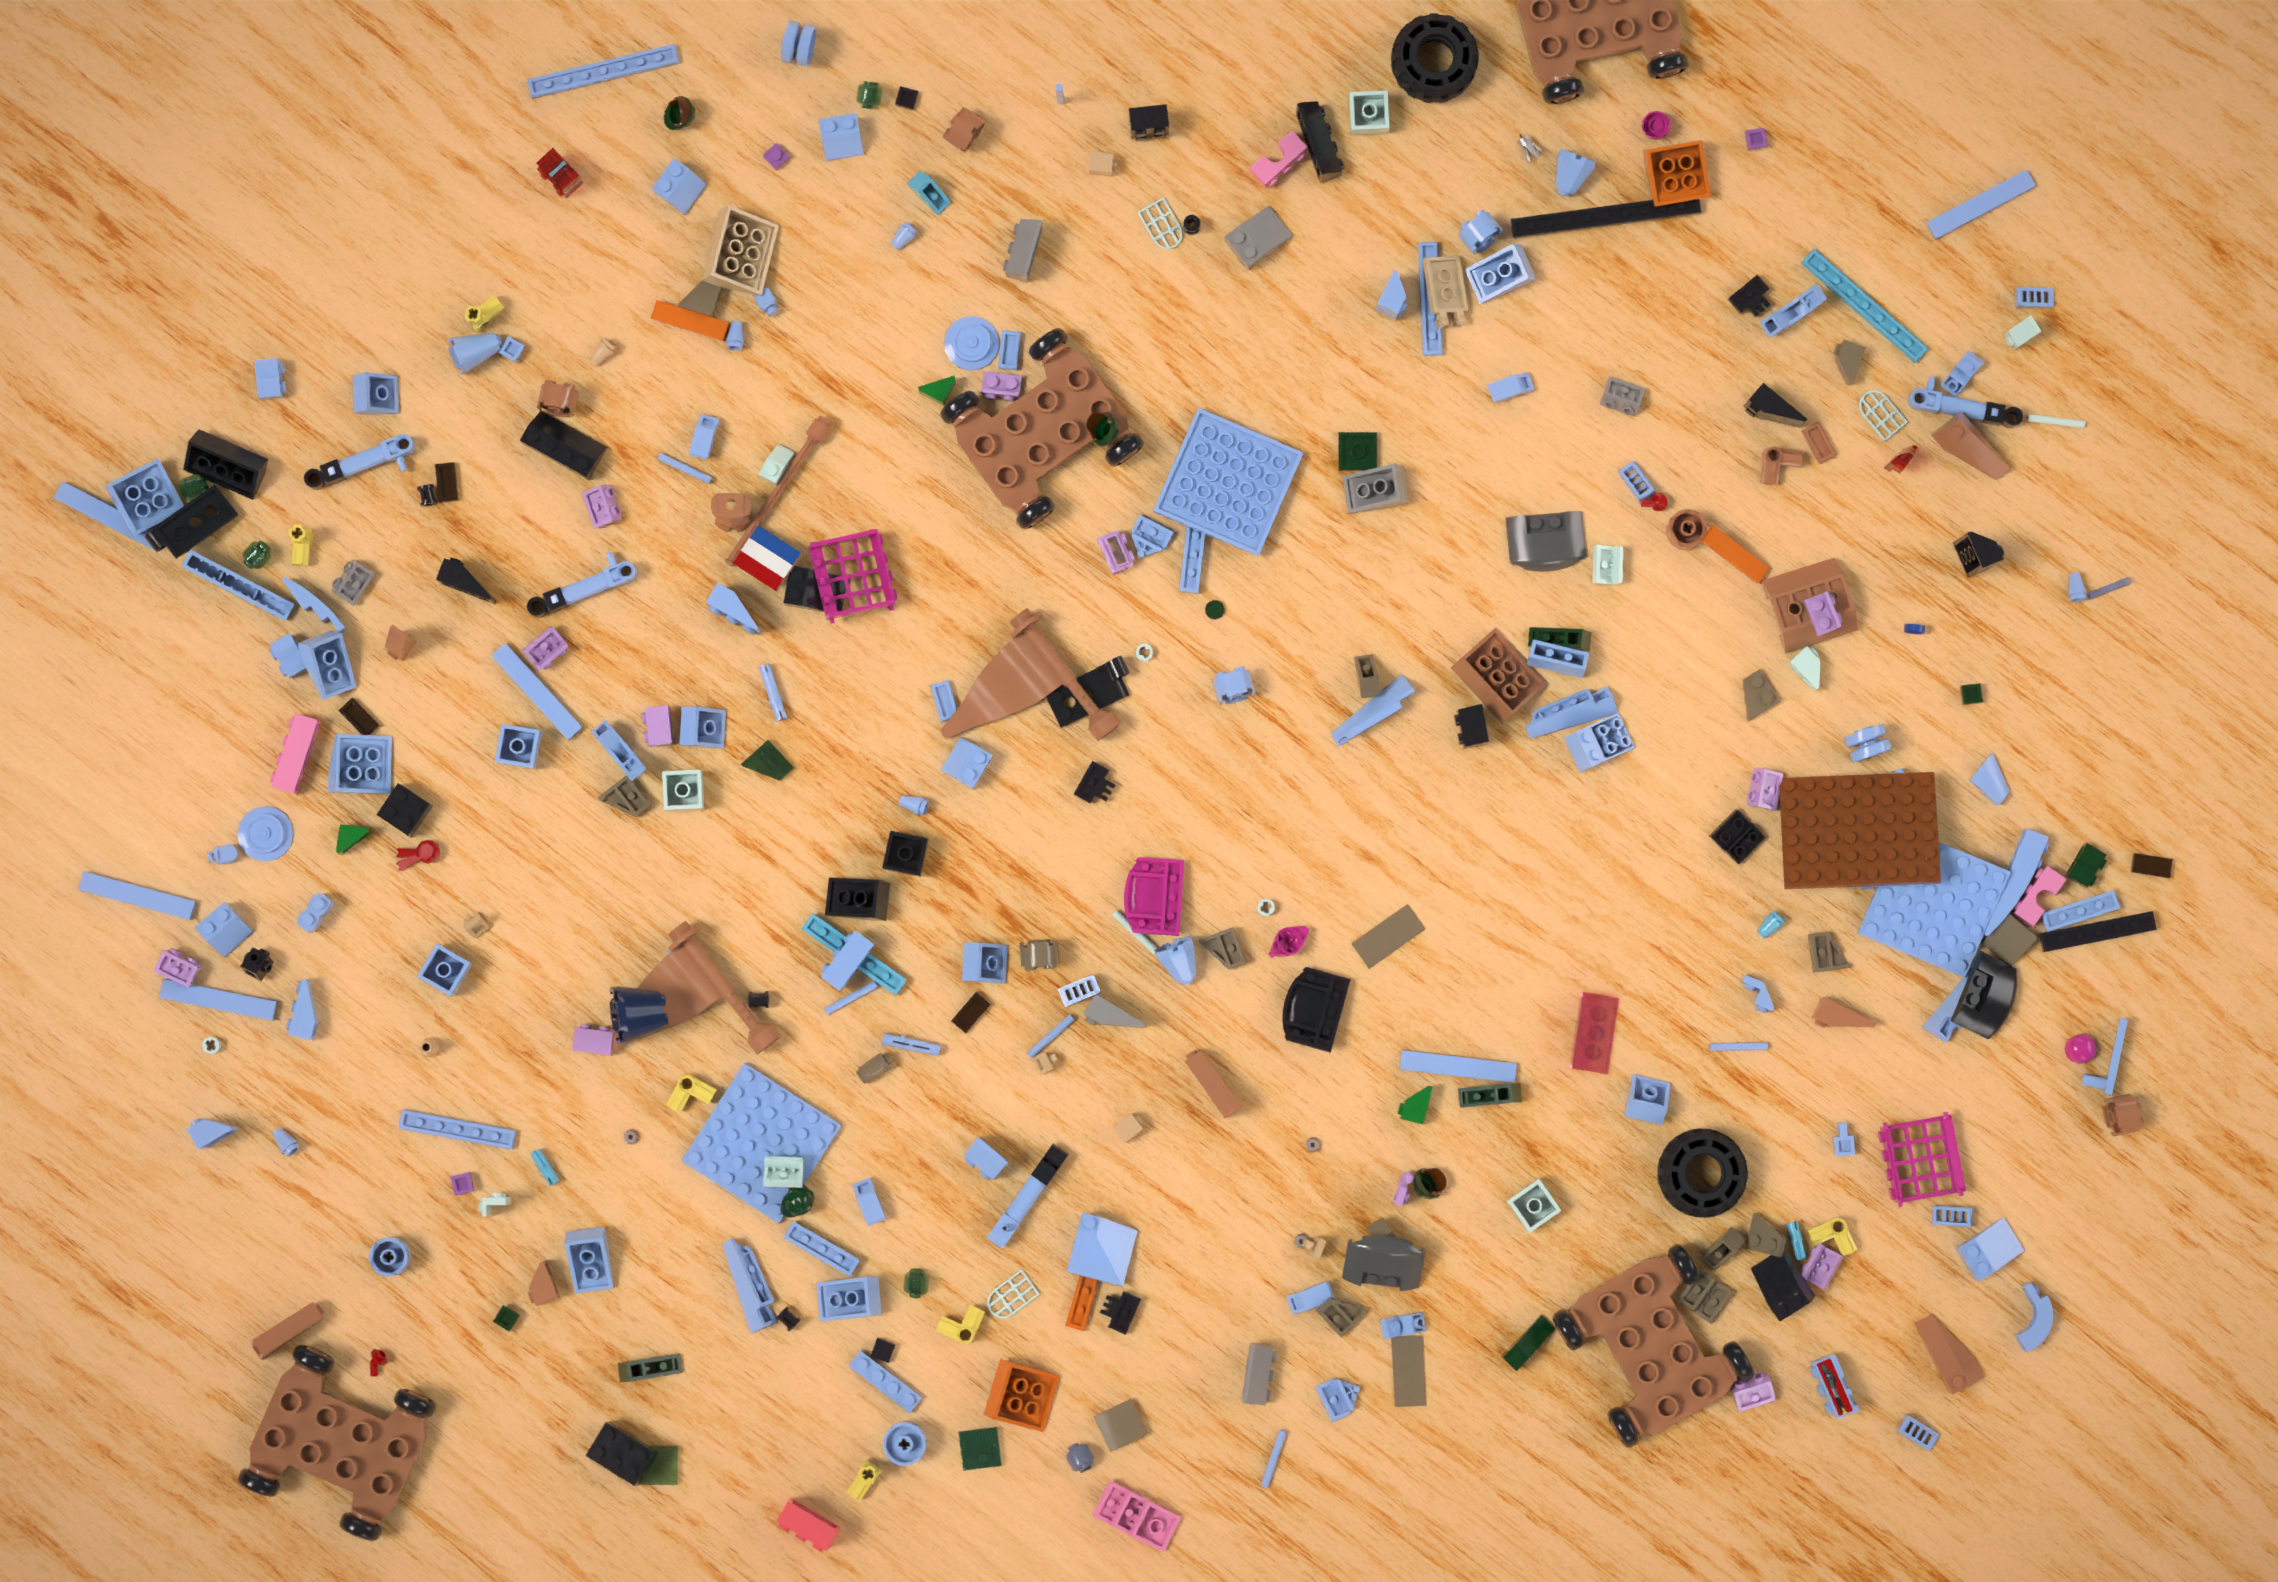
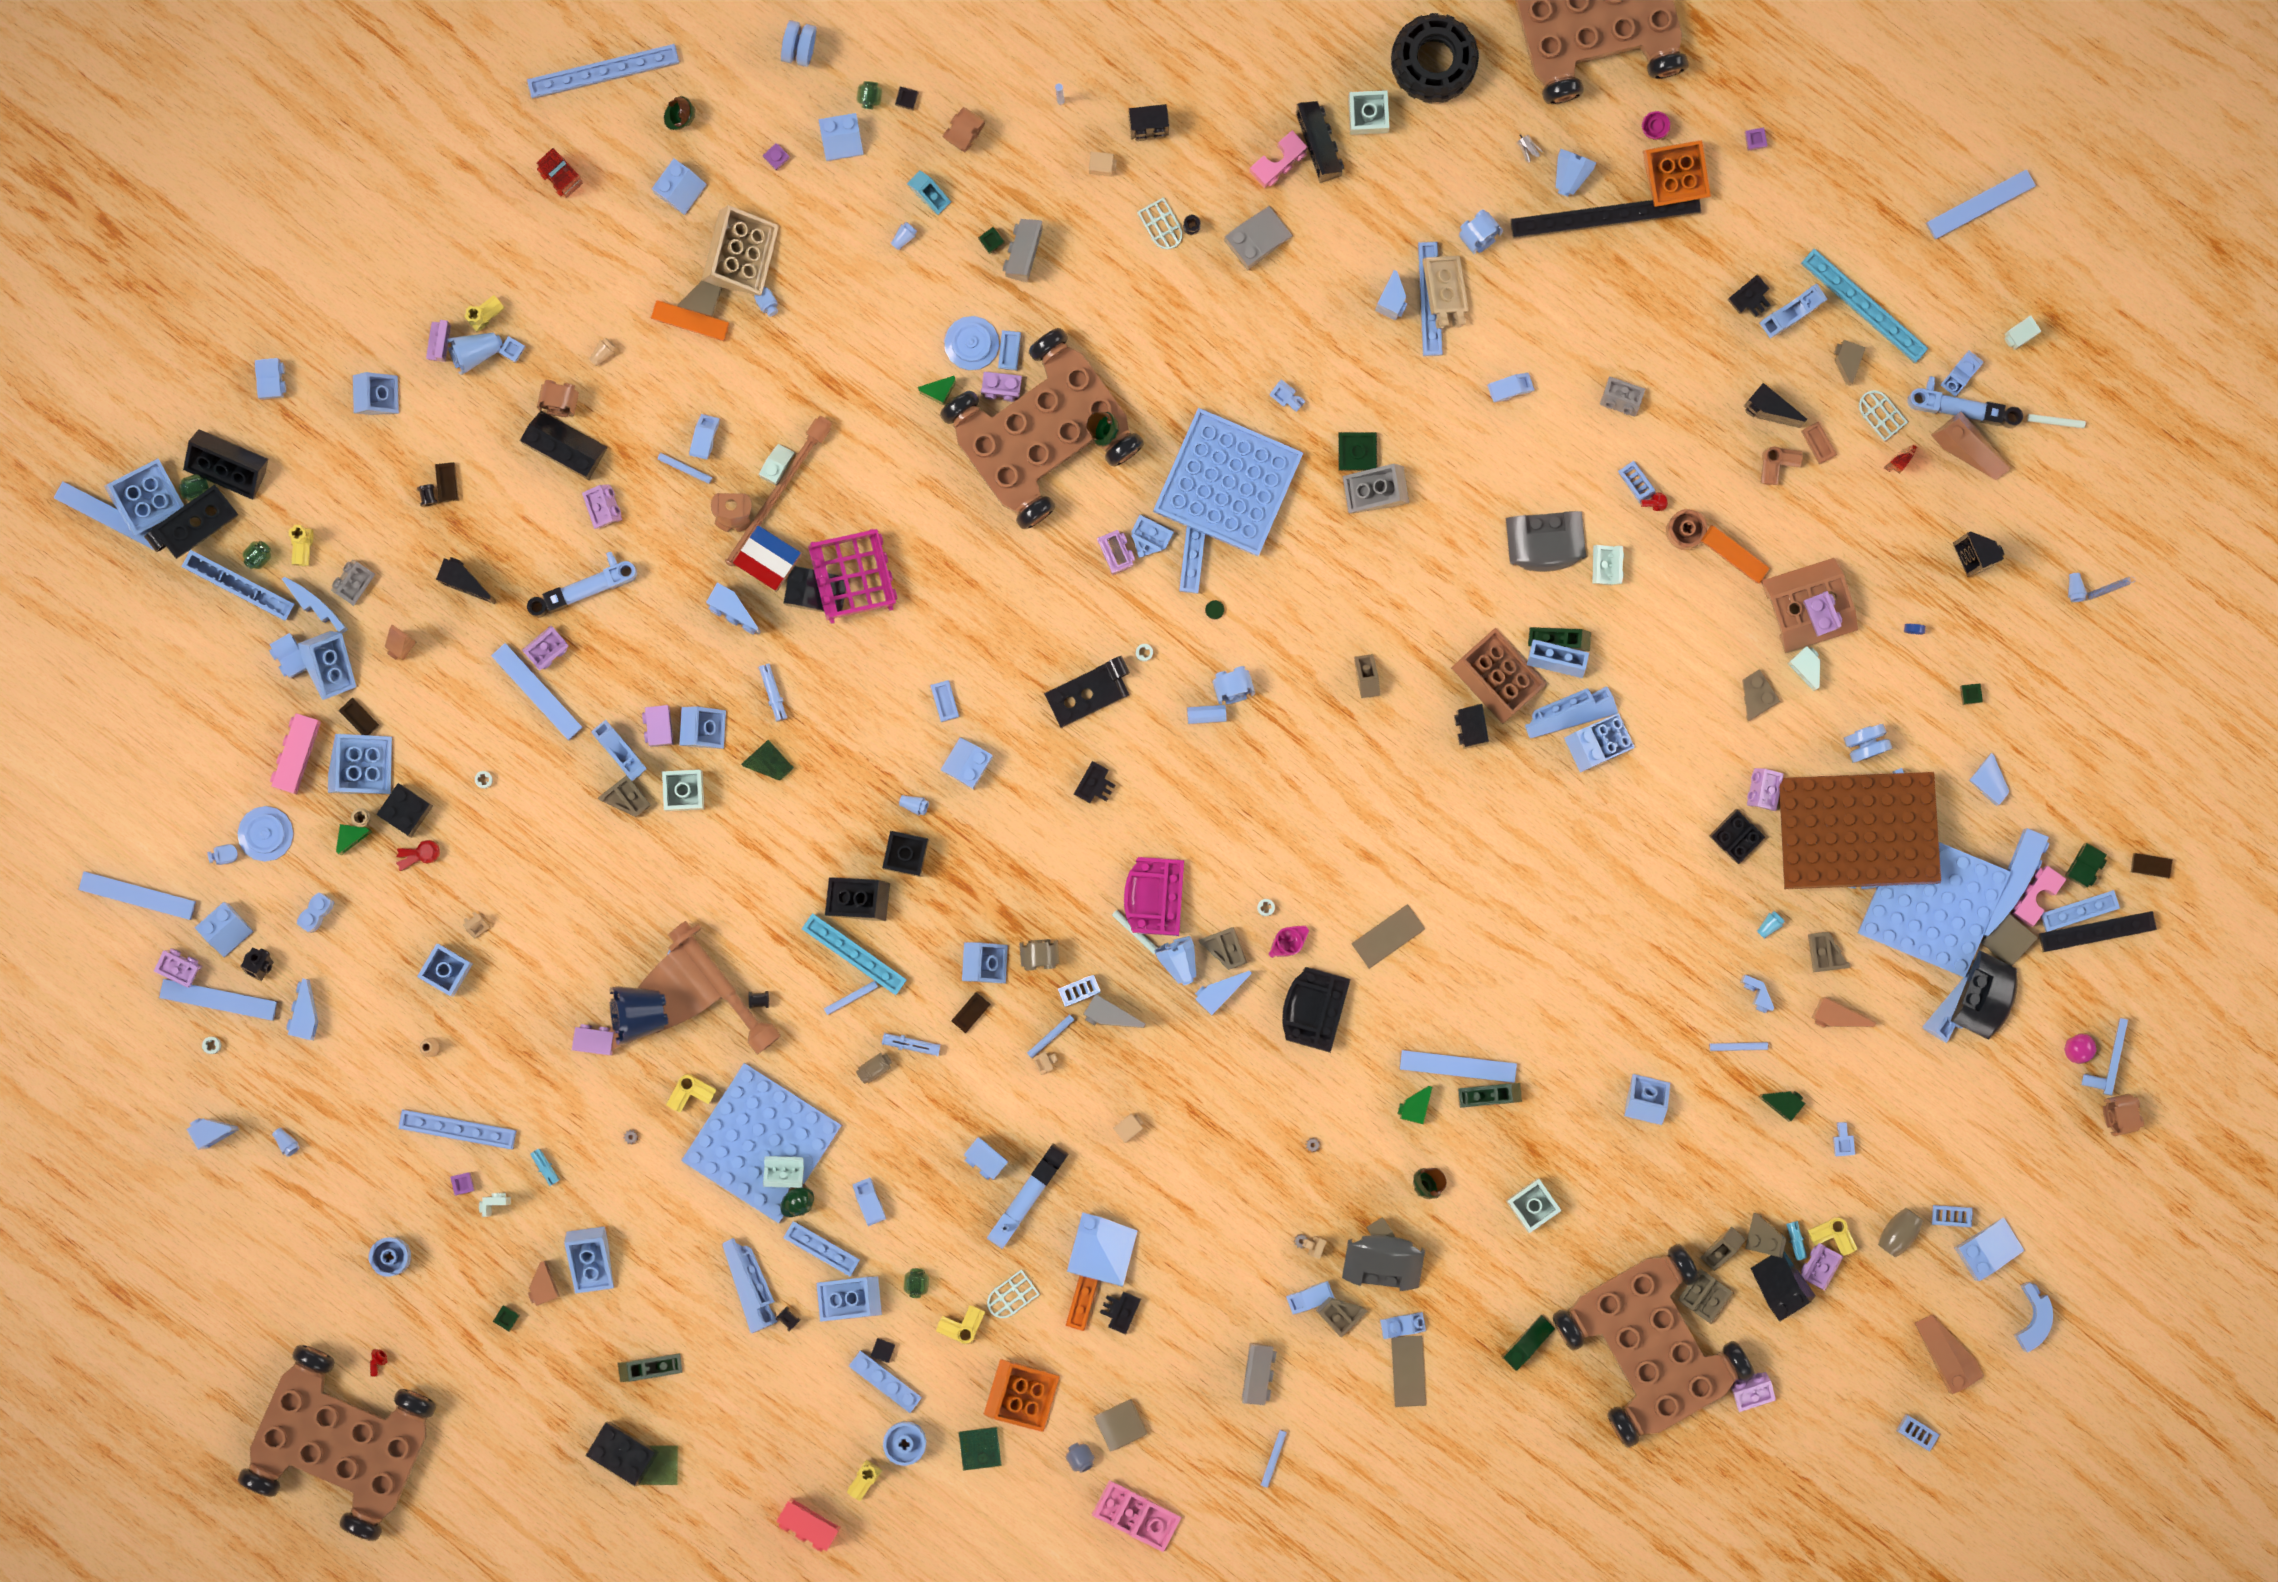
(287, 1330): nougat slope -> none
(338, 470): light blue piece -> none
(356, 815): none -> tan cone
(438, 341): none -> lavender bracket
(487, 775): none -> light aqua bush
(518, 746): light blue brick -> none
(735, 336): light blue cone -> none
(847, 960): light blue brick -> none
(991, 240): none -> dark green plate
(1020, 677): nougat flag -> none
(1206, 714): none -> light blue axle
(1212, 1083): nougat slope -> none
(1217, 993): none -> light blue slope
(1285, 395): none -> light blue plate
(1337, 1397): light blue slope -> none
(1374, 711): light blue wedge -> none
(1401, 1195): lavender plate -> none
(1500, 273): light blue slope -> none
(1594, 1033): clear pink slope -> none
(1673, 1179): black tyre -> none
(1784, 1103): none -> dark green slope
(1833, 1386): wedge -> none
(1900, 1232): none -> dark tan piece
(1951, 1154): dark pink window -> none
(2019, 297): light blue slope -> none

